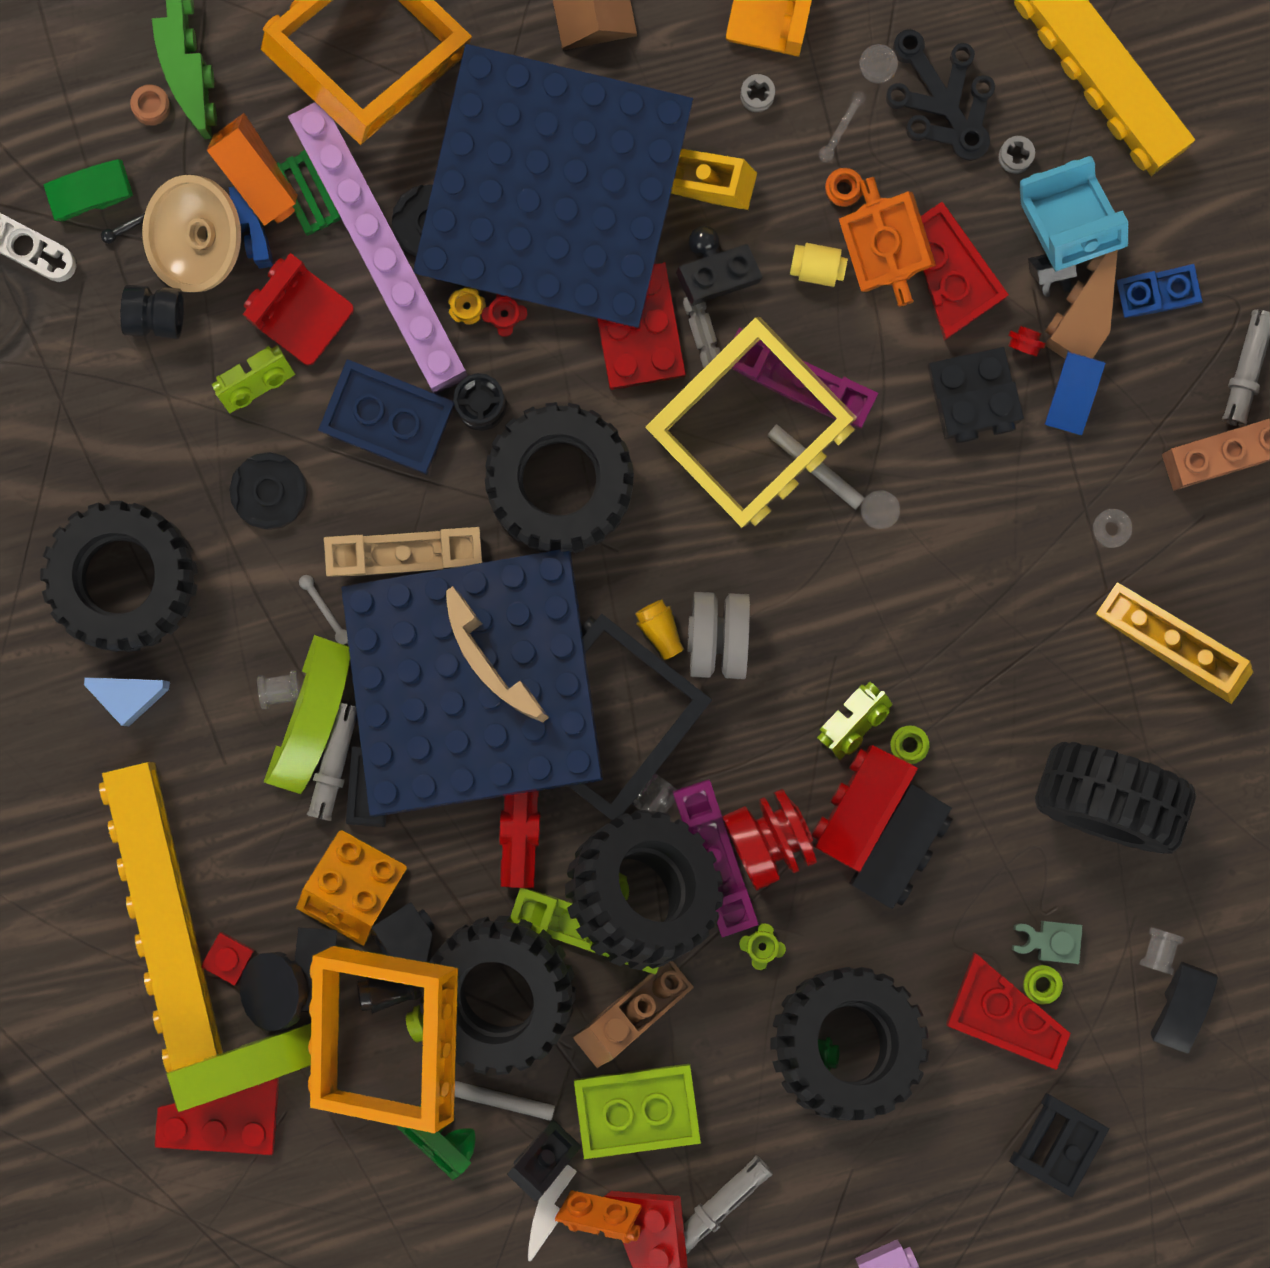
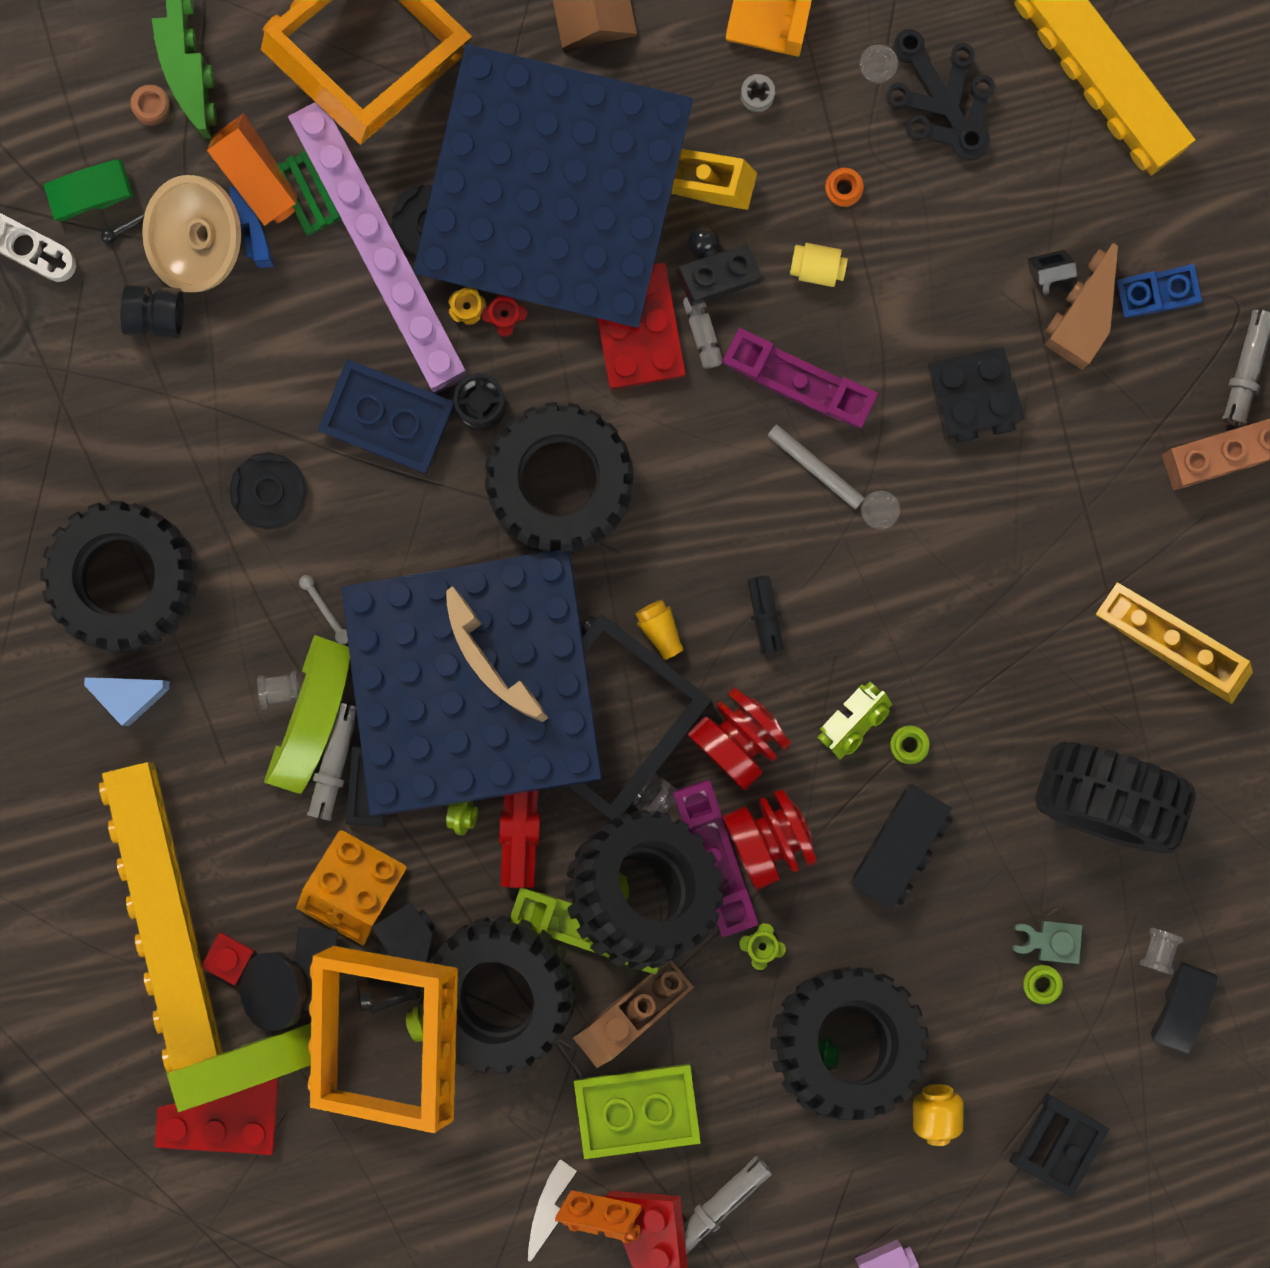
(239, 388): lime hinge -> none
(297, 310): red bracket -> none
(402, 552): tan slope -> none
(447, 1152): green tile -> none
(461, 817): none -> lime plate
(504, 1100): light grey bar -> none
(543, 1160): black slope -> none
(708, 377): light yellow window -> none
(719, 635): light grey wheel -> none
(740, 738): none -> red wheel
(765, 614): none -> black axle
(827, 152): clear hinge -> none
(863, 806): red slope -> none
(887, 241): orange plate -> none
(938, 1114): none -> yellow head
(961, 280): red wing -> none
(1005, 1017): red wing -> none
(1026, 341): red plate -> none
(1027, 149): light grey bush -> none
(1072, 214): medium azure panel -> none
(1075, 393): blue slope -> none
(1120, 519): clear plate -> none

